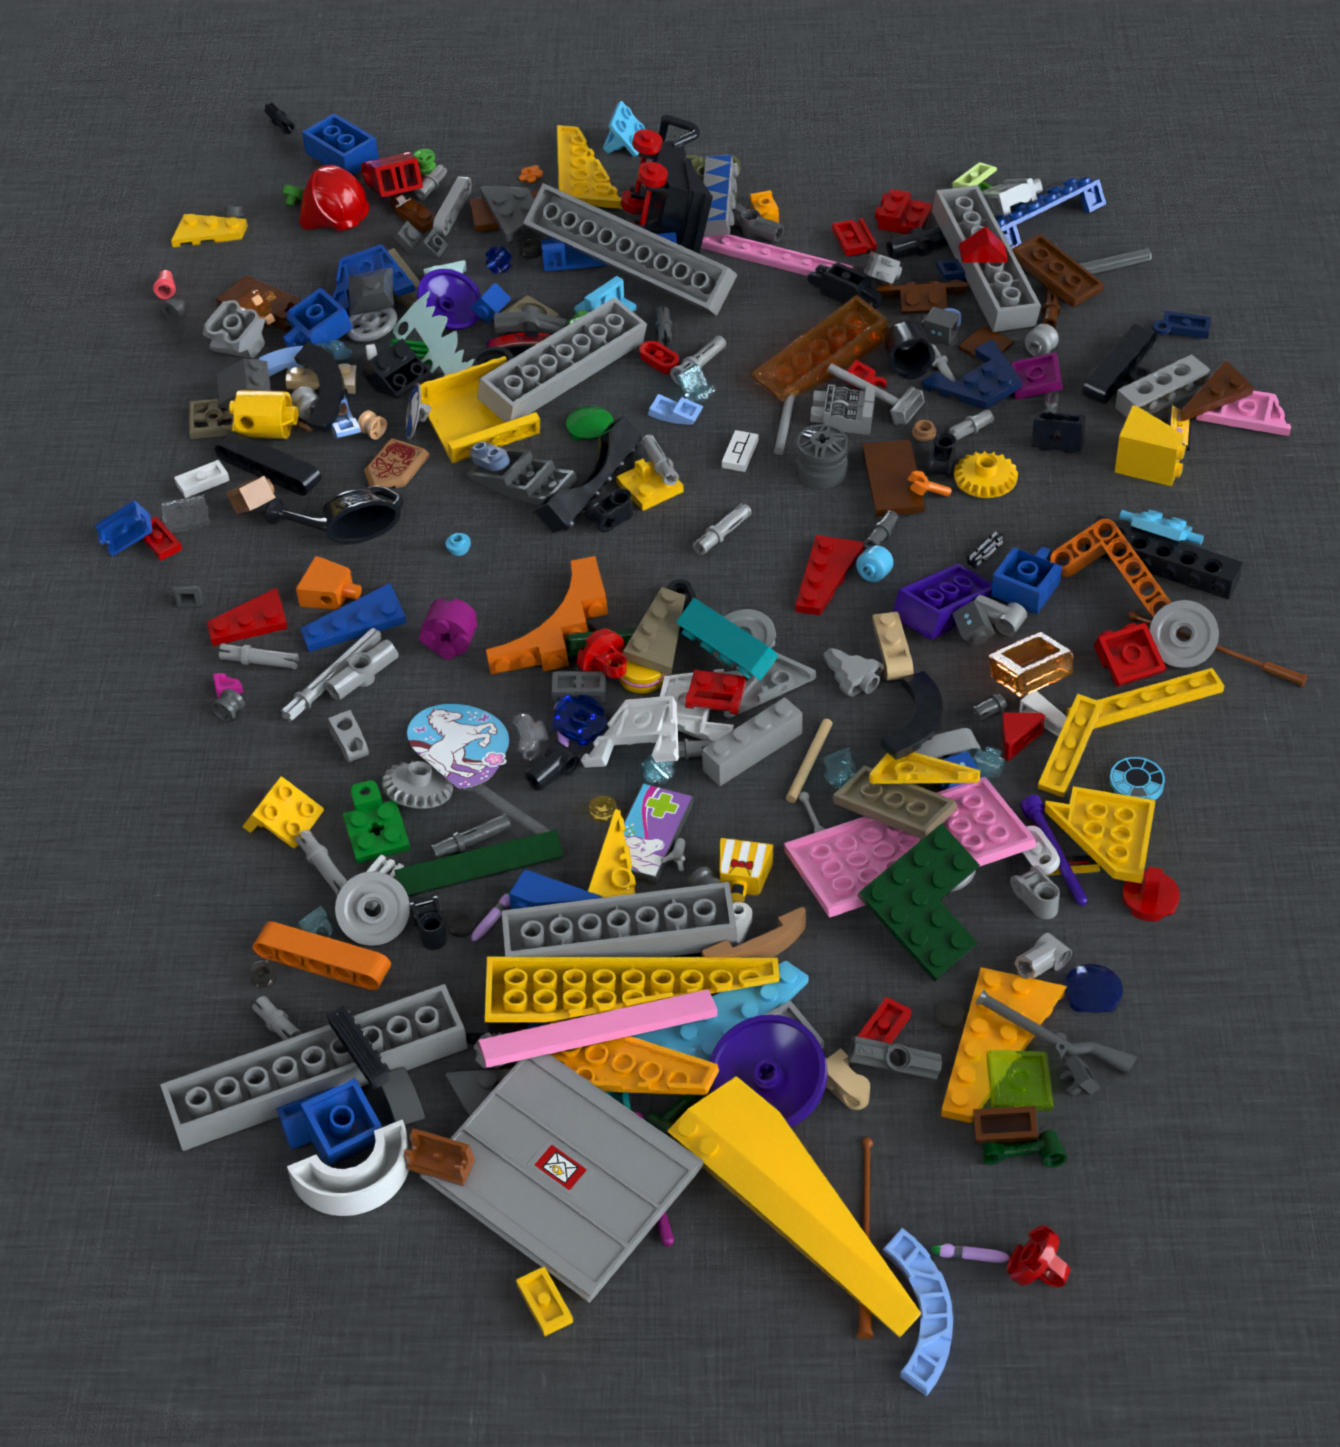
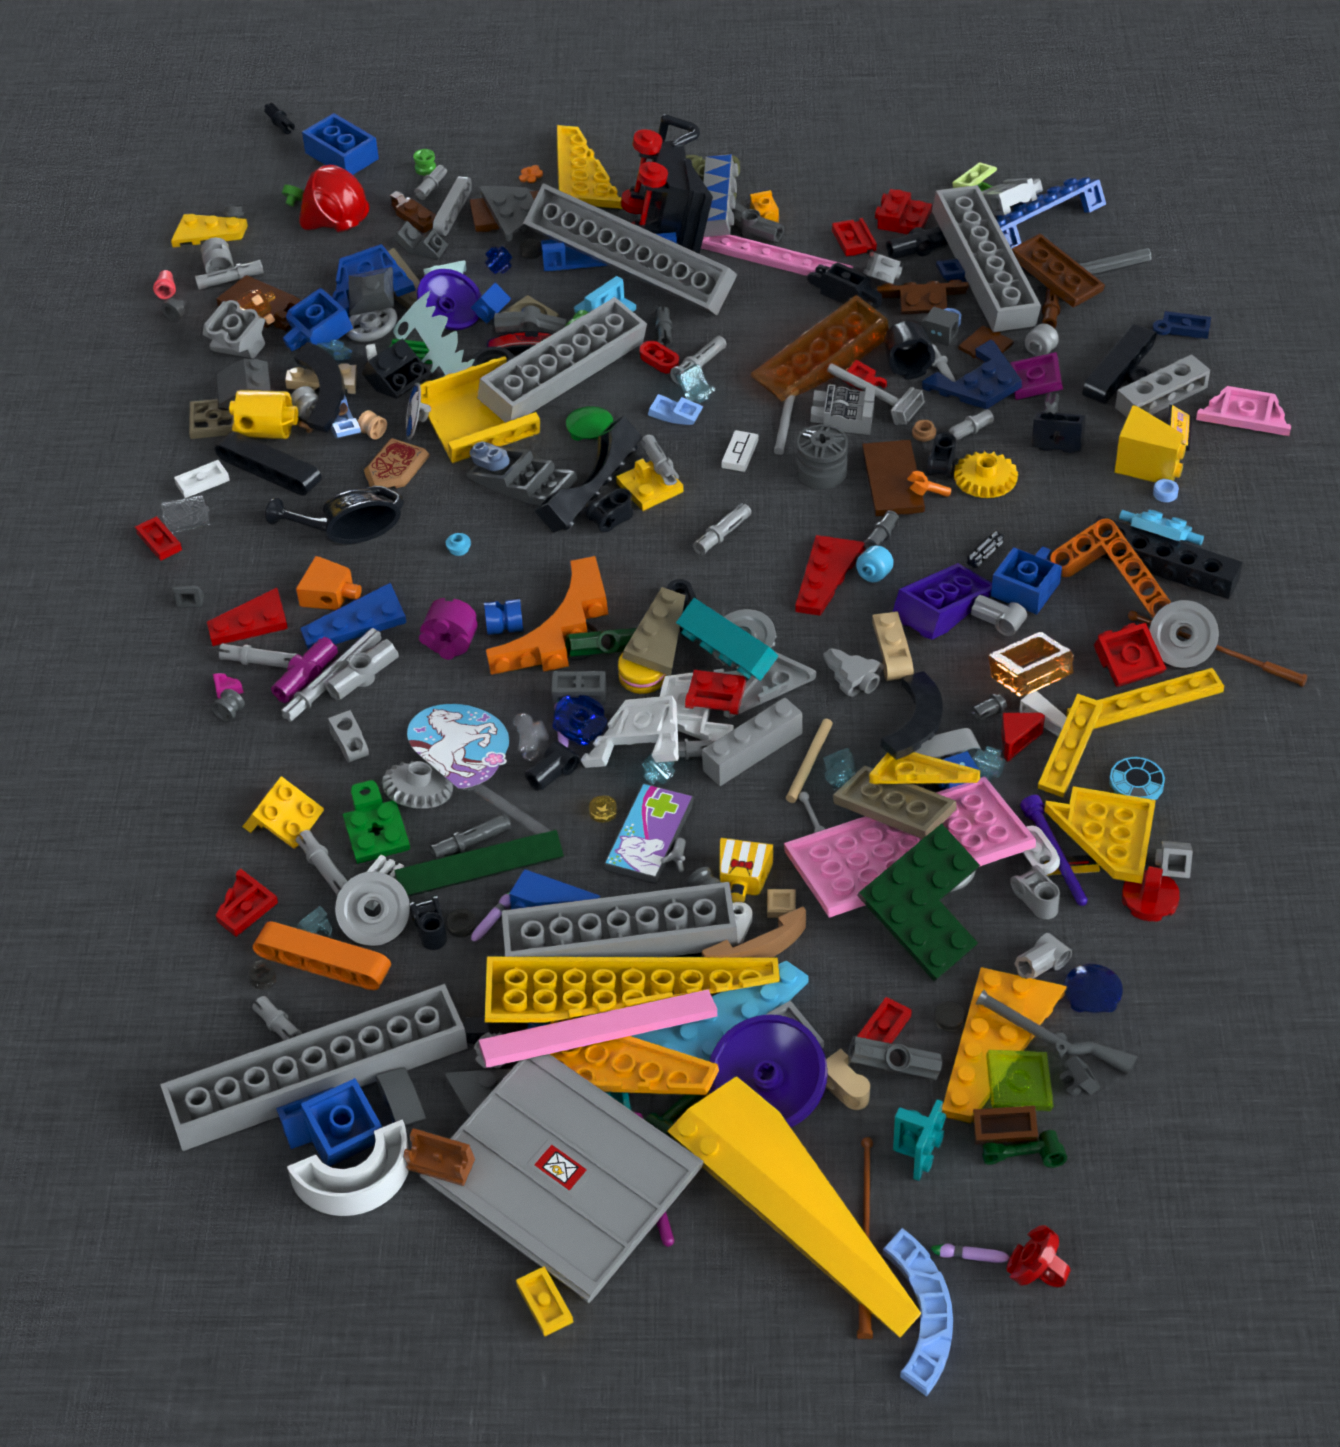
(124, 527): blue hinge -> none
(216, 255): none -> light grey wheel
(230, 274): none -> light grey pin
(244, 904): none -> red wing
(251, 494): brick -> none
(281, 359): light blue slope -> none
(304, 669): none -> magenta piece
(359, 1047): black piece -> none
(392, 174): red piece -> none
(503, 617): none -> blue wheel
(603, 654): red tile -> none
(613, 868): yellow wing -> none
(622, 130): medium azure bracket -> none
(780, 902): none -> tan tile
(918, 1135): none -> teal bracket
(973, 624): dark grey brick -> none
(983, 248): red slope -> none
(1165, 490): none -> light blue tile
(1174, 859): none -> light grey brick
(1220, 389): reddish brown wing -> none

